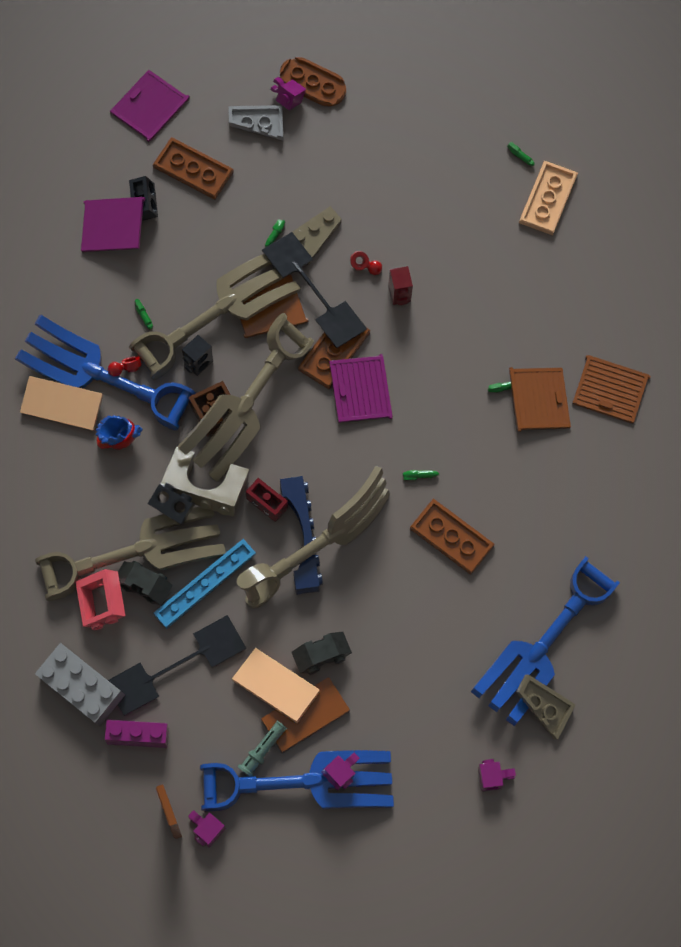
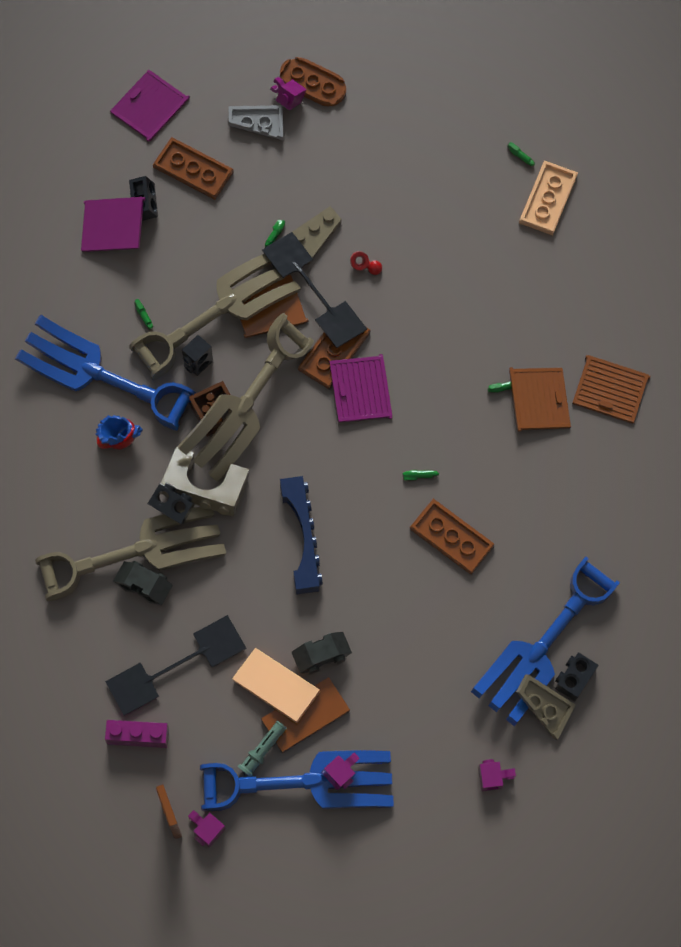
(61, 403): light nougat tile -> none
(80, 684): light grey brick -> none
(113, 594): coral window -> none
(130, 364): red plate -> none
(204, 583): dark azure plate -> none
(266, 499): dark red brick -> none
(342, 529): dark tan piece -> none
(400, 285): dark red brick -> none
(579, 678): none -> black brick

